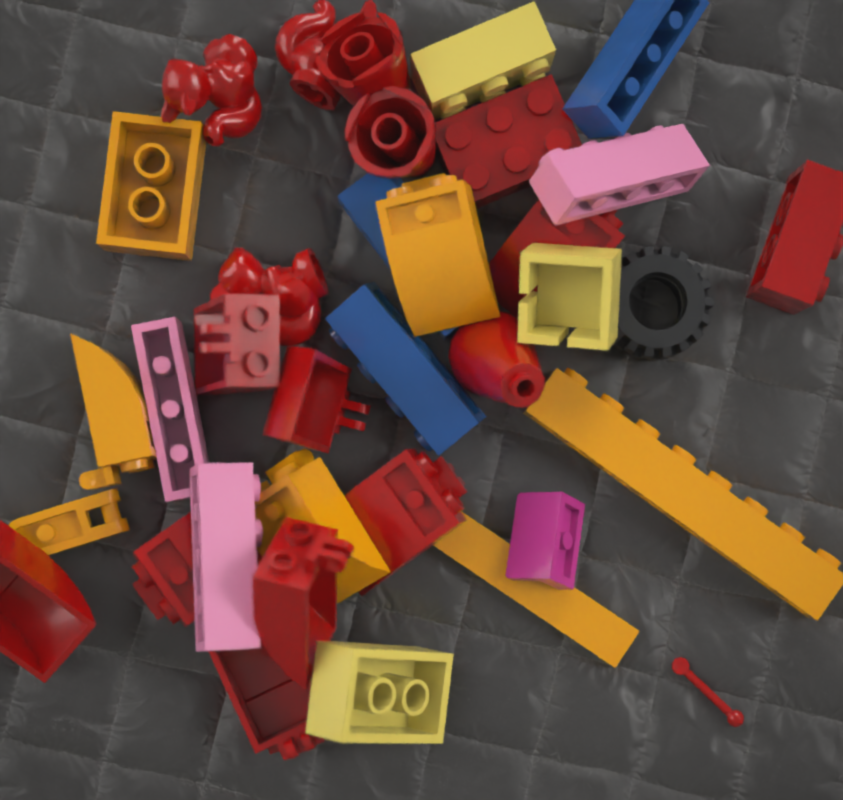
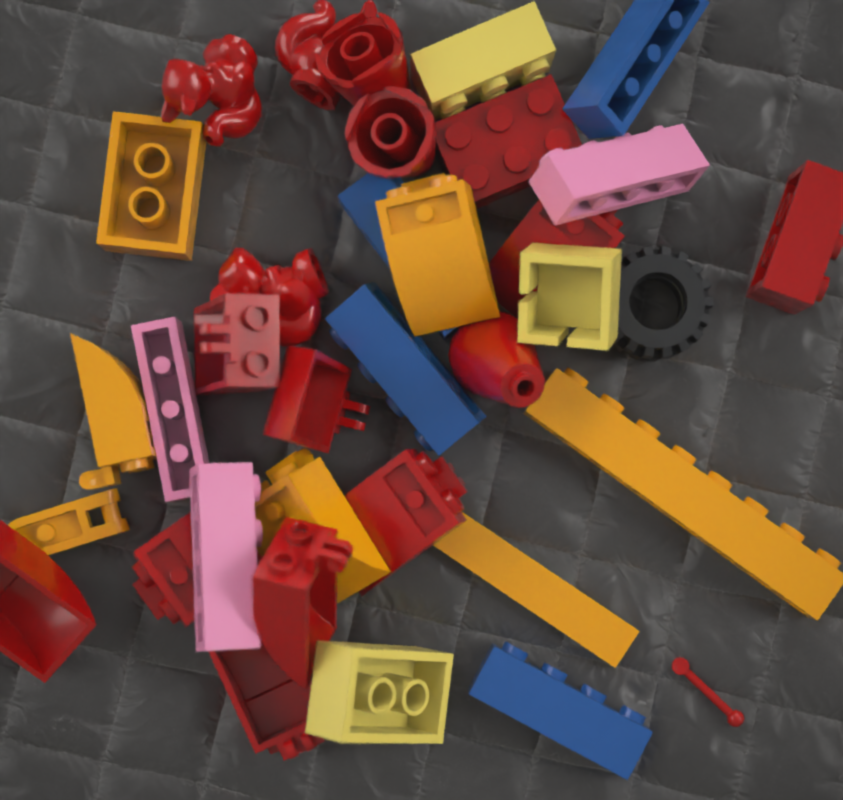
(545, 539): dark pink panel -> none
(560, 710): none -> blue brick

